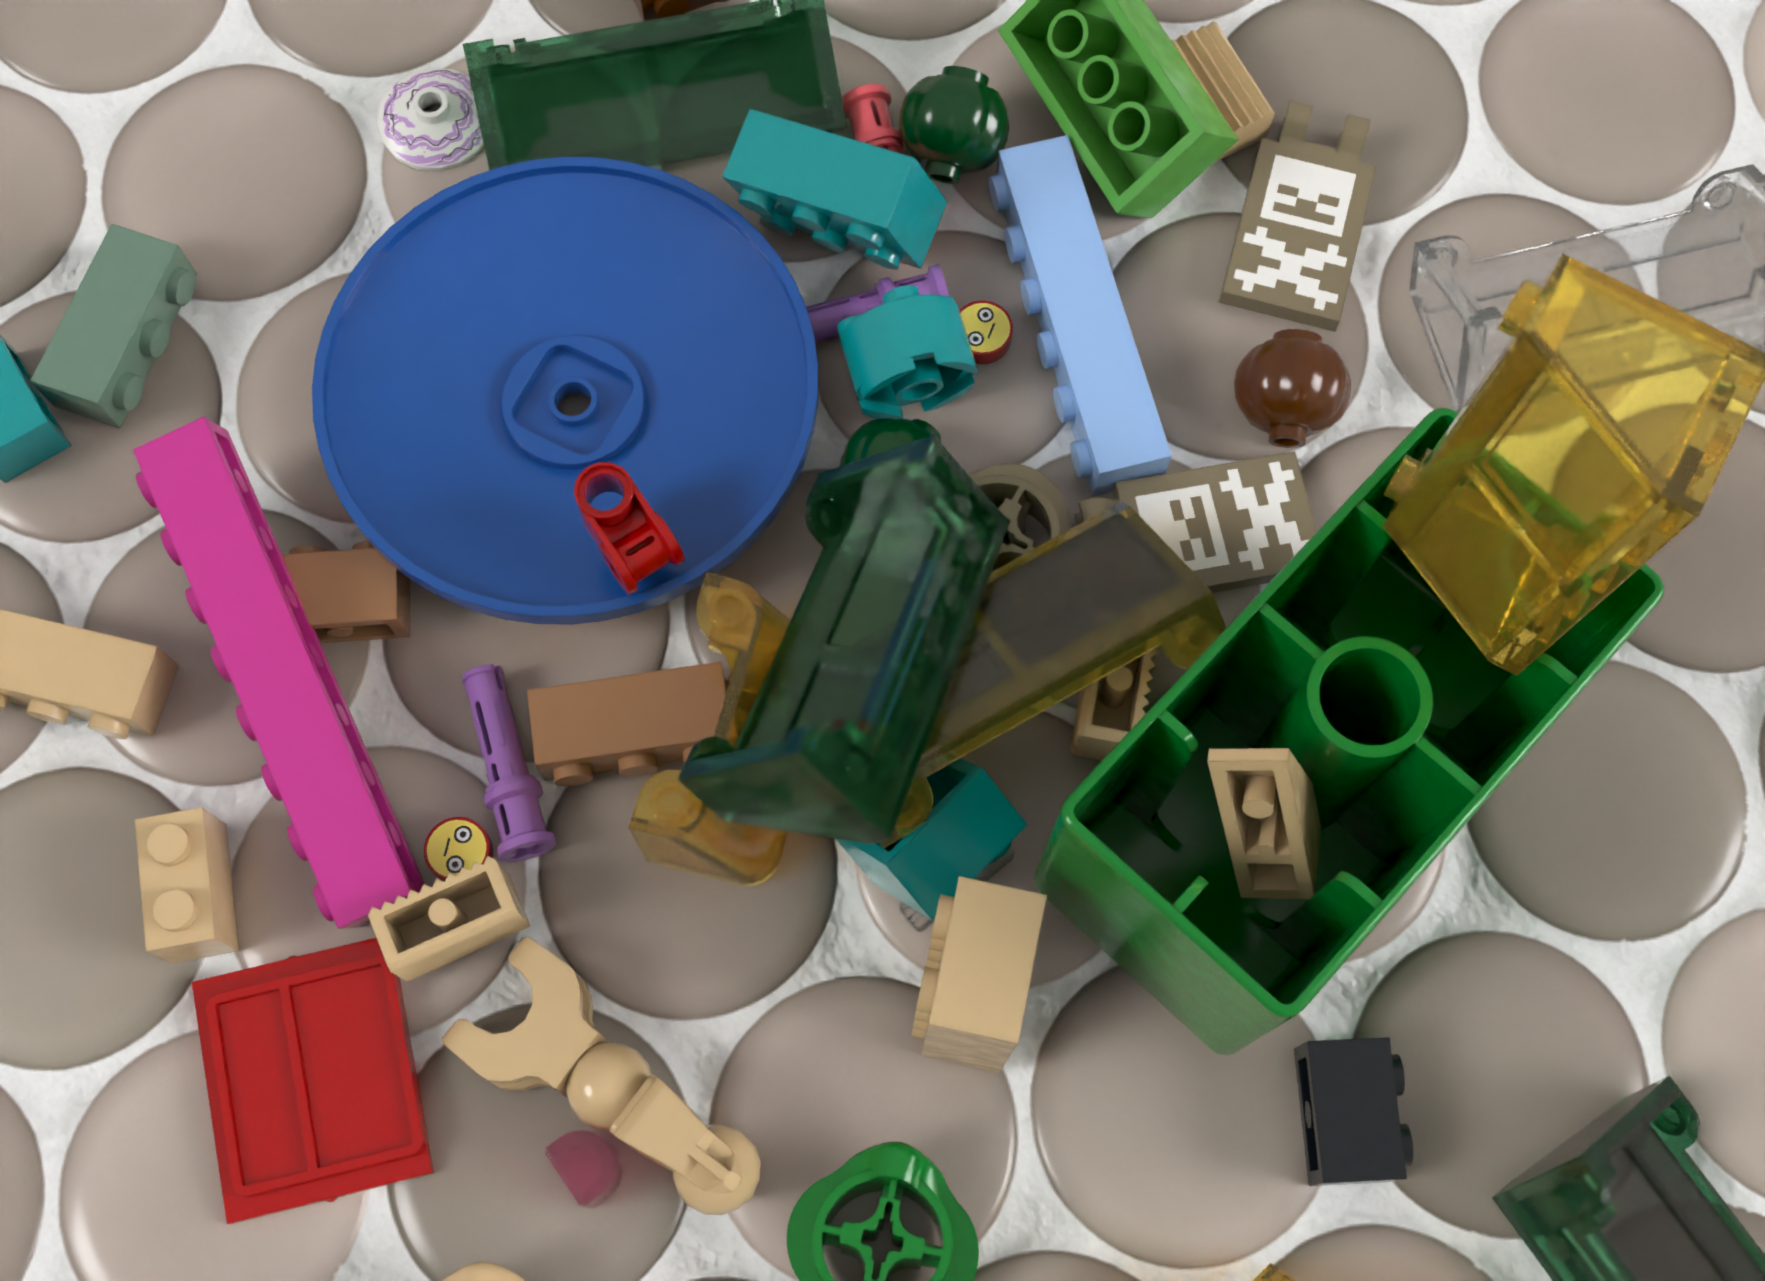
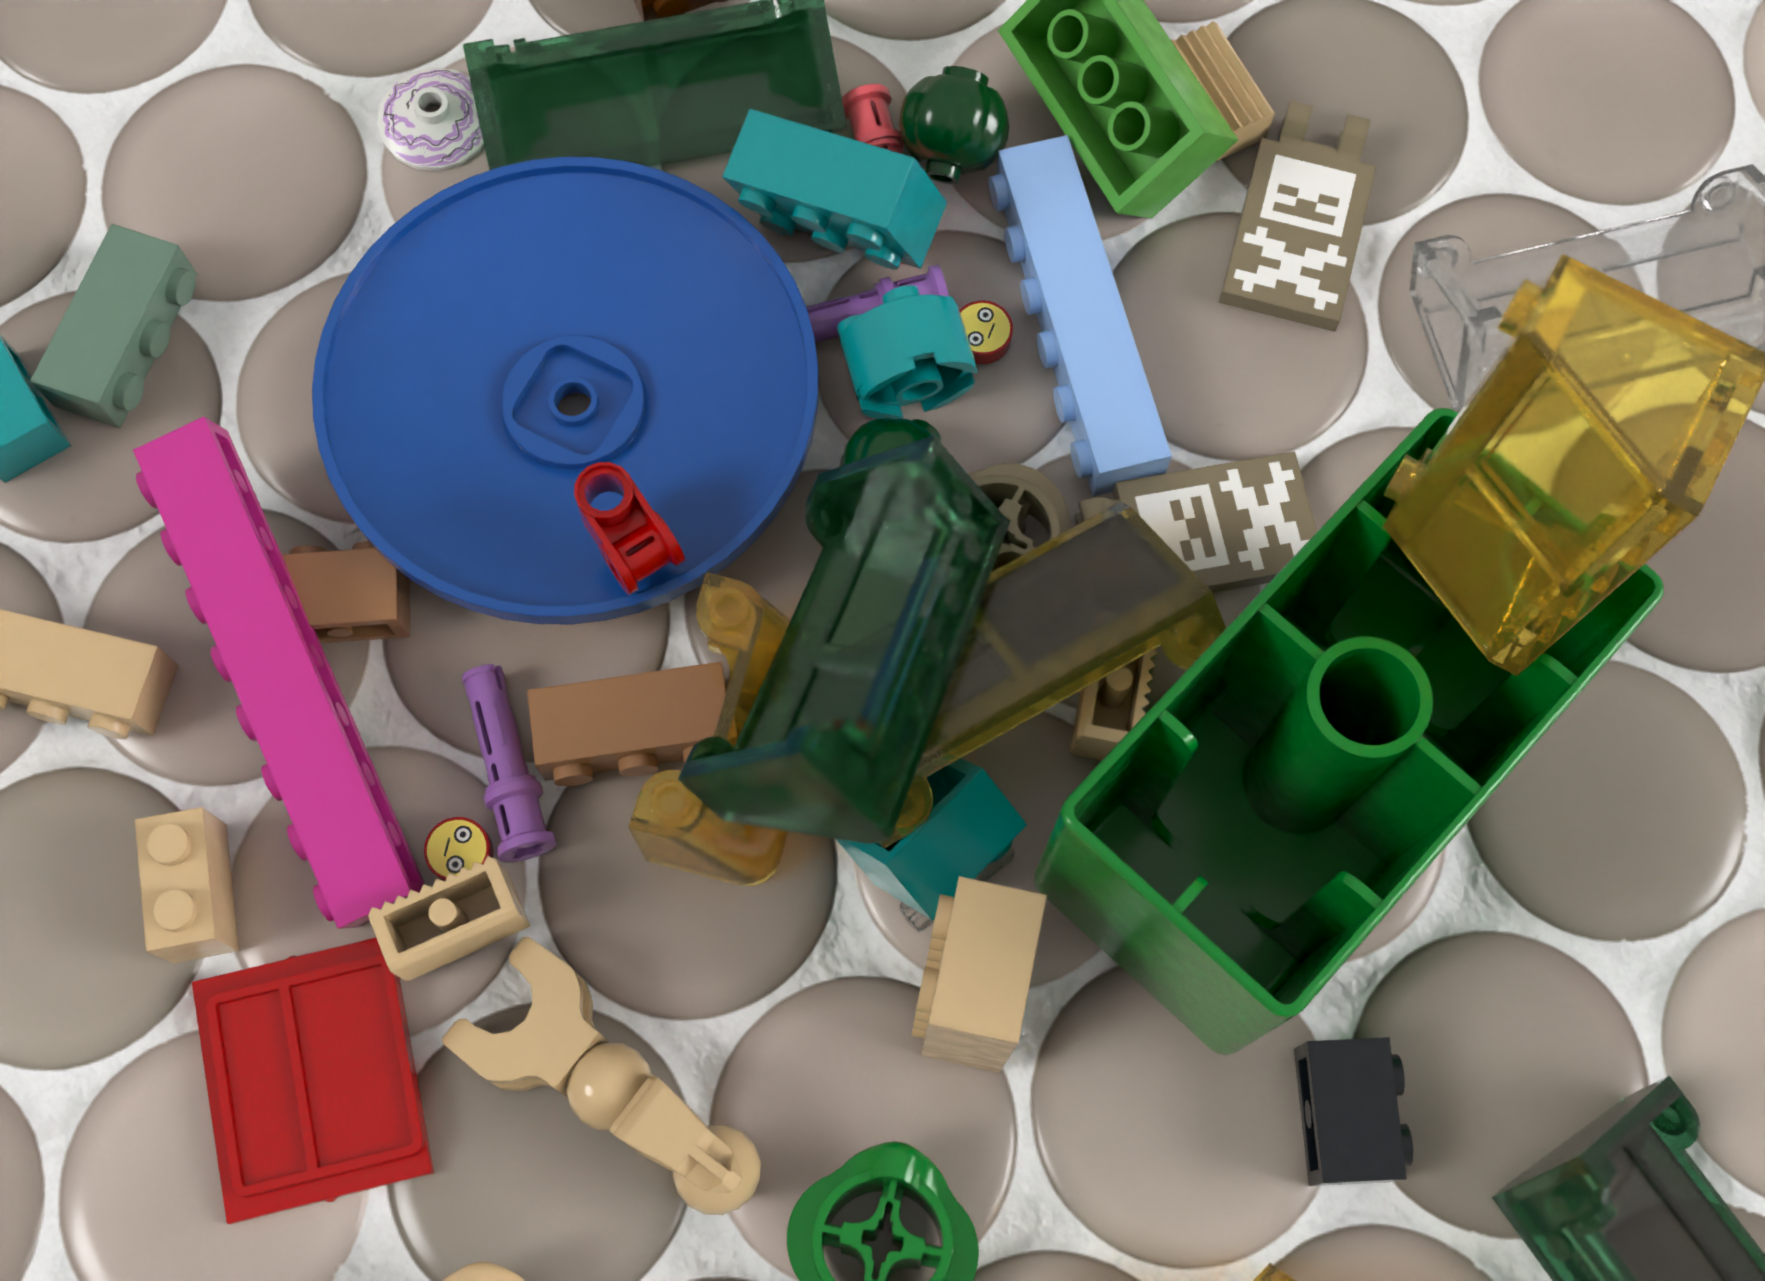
(587, 1166): clear pink brick -> none
(1268, 821): tan slope -> none
(1292, 387): reddish brown plant -> none

